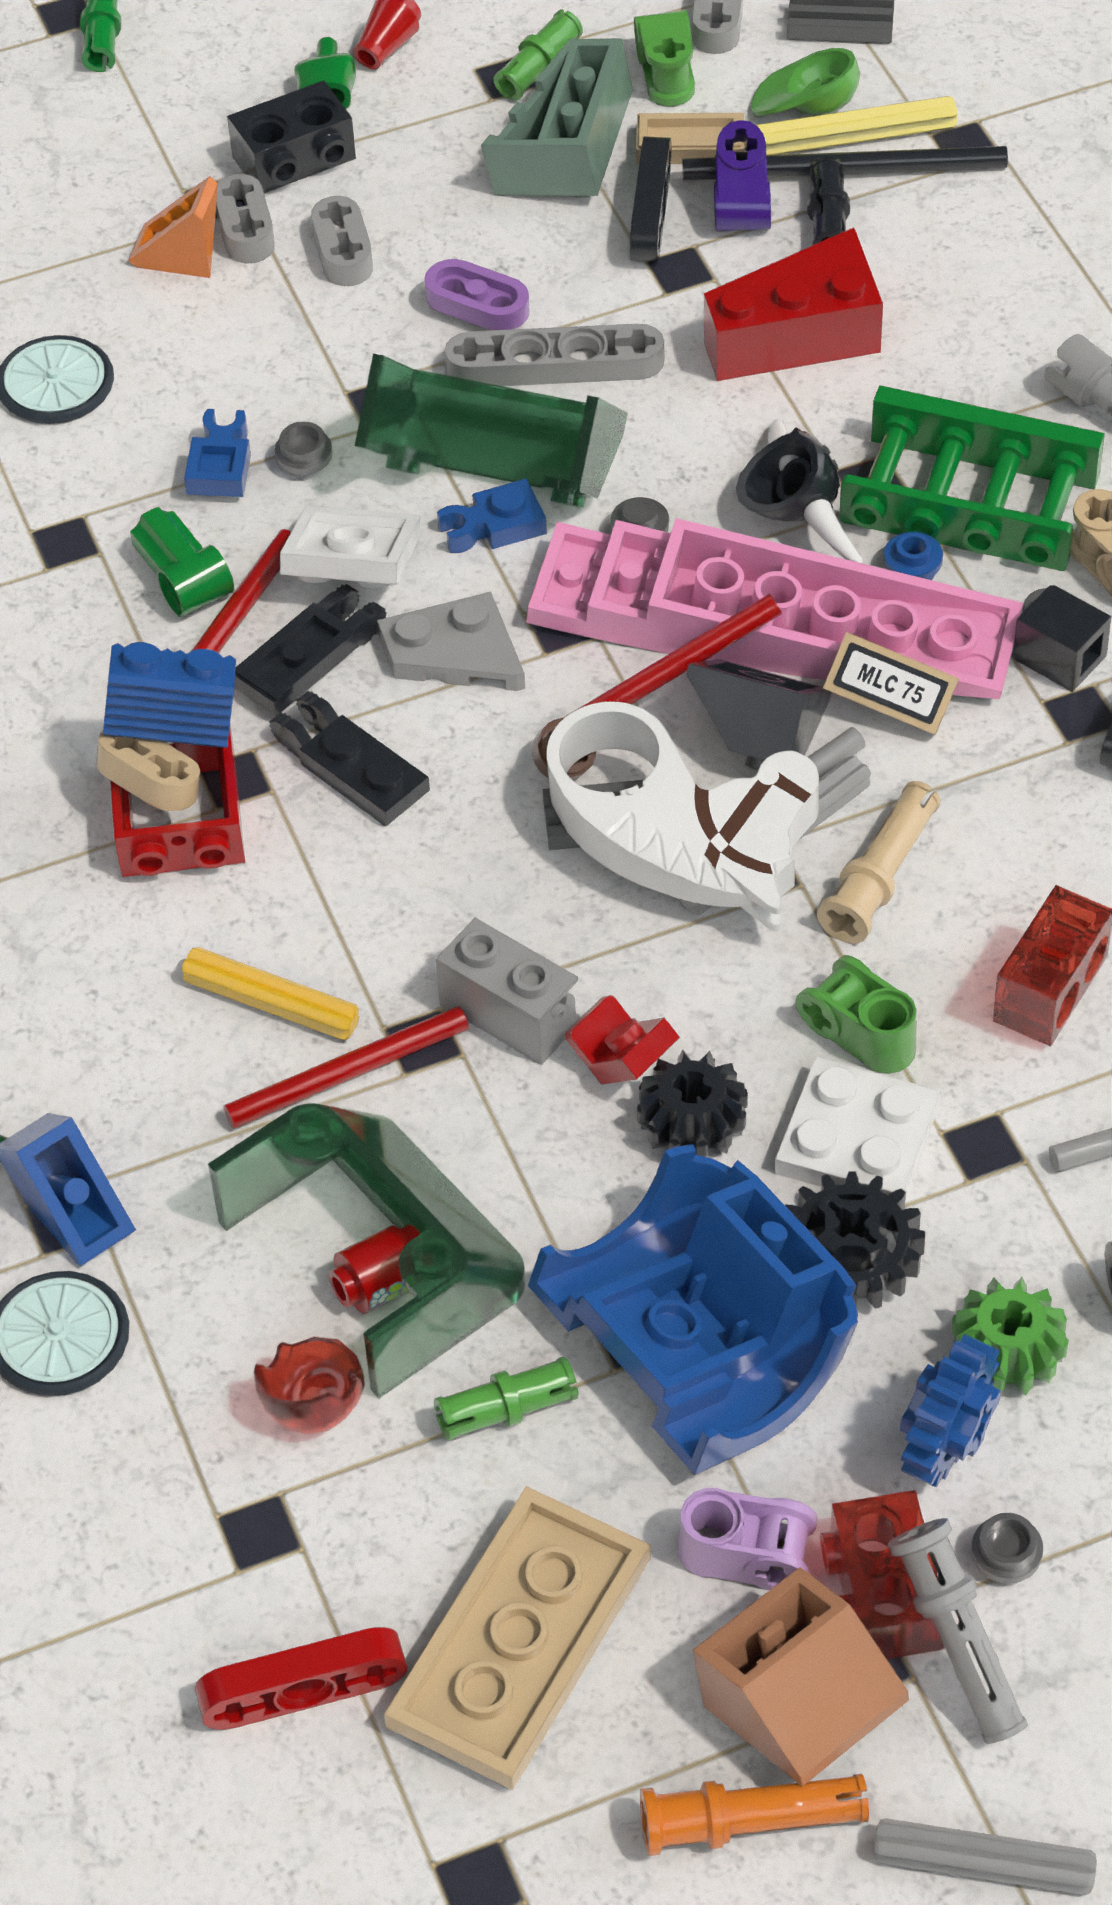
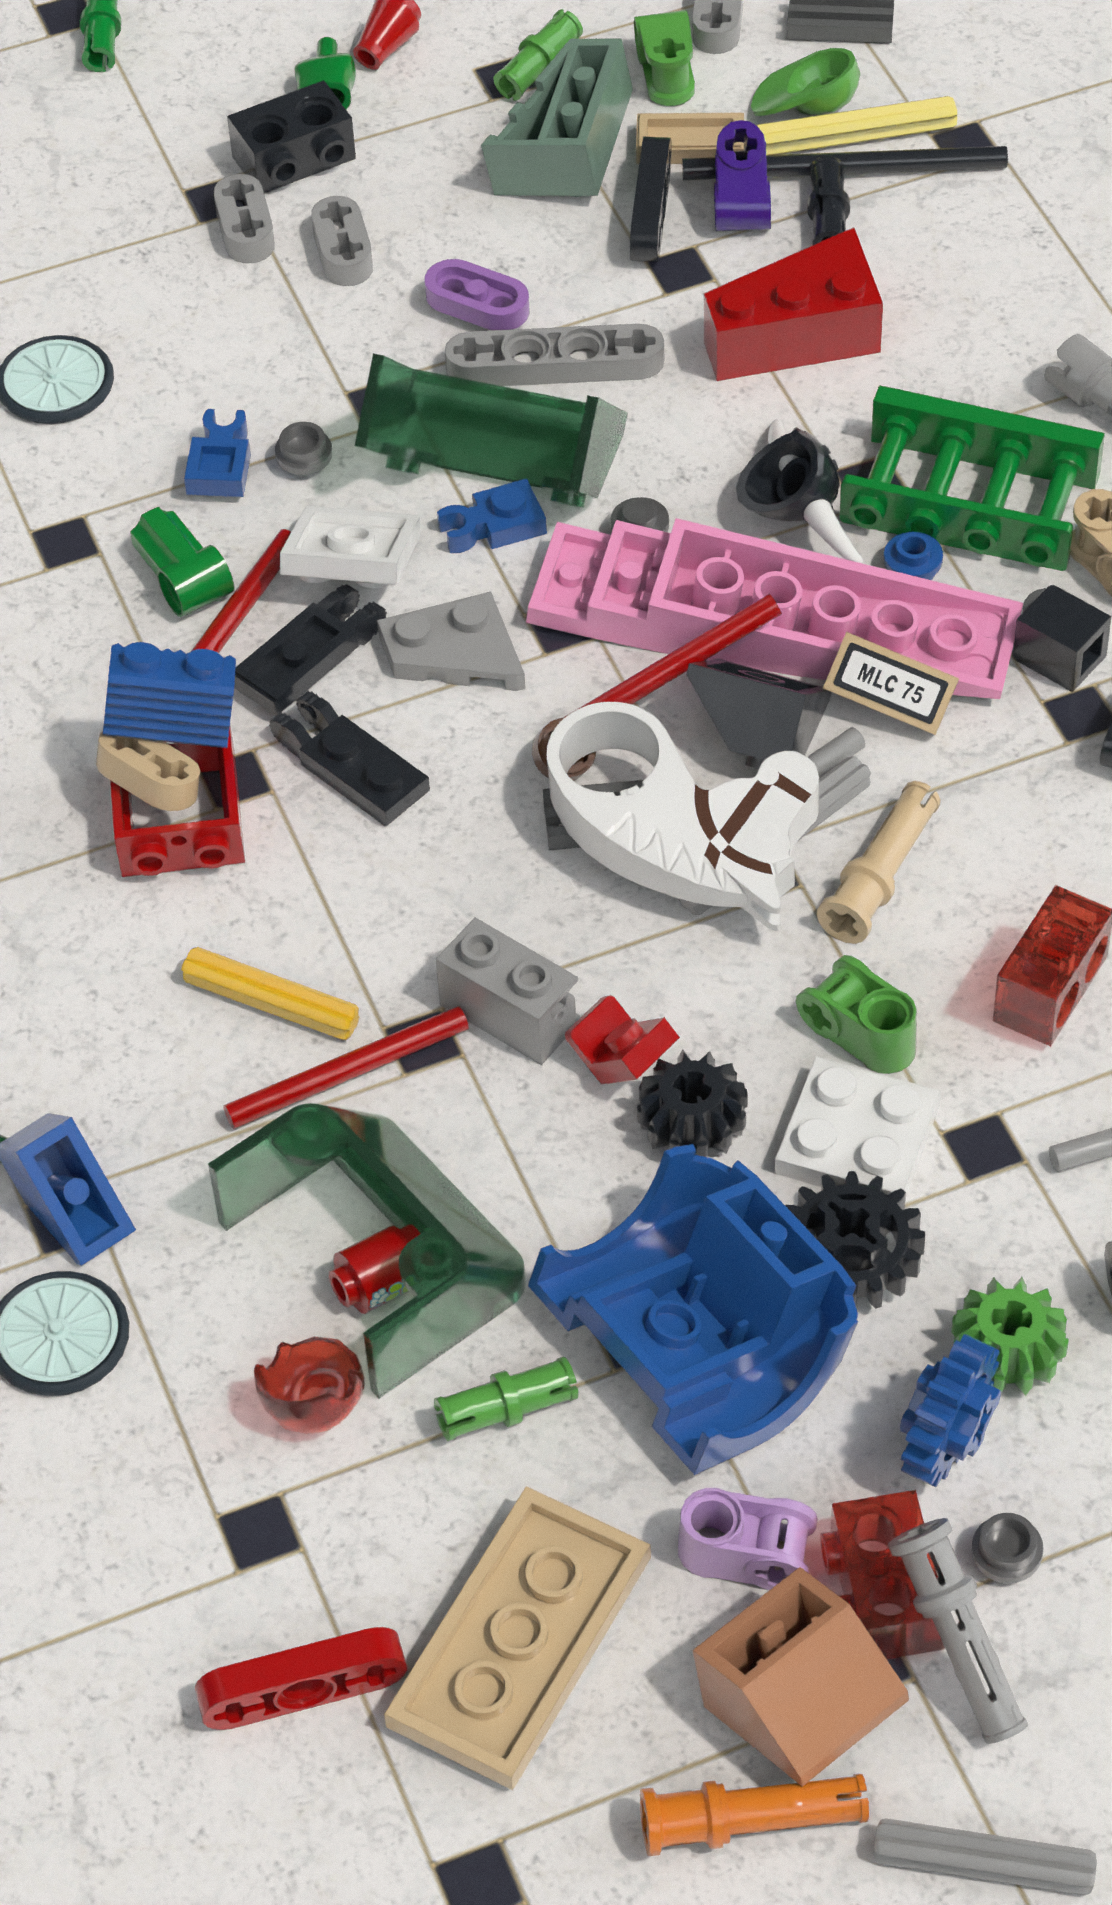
(180, 235): orange slope -> none

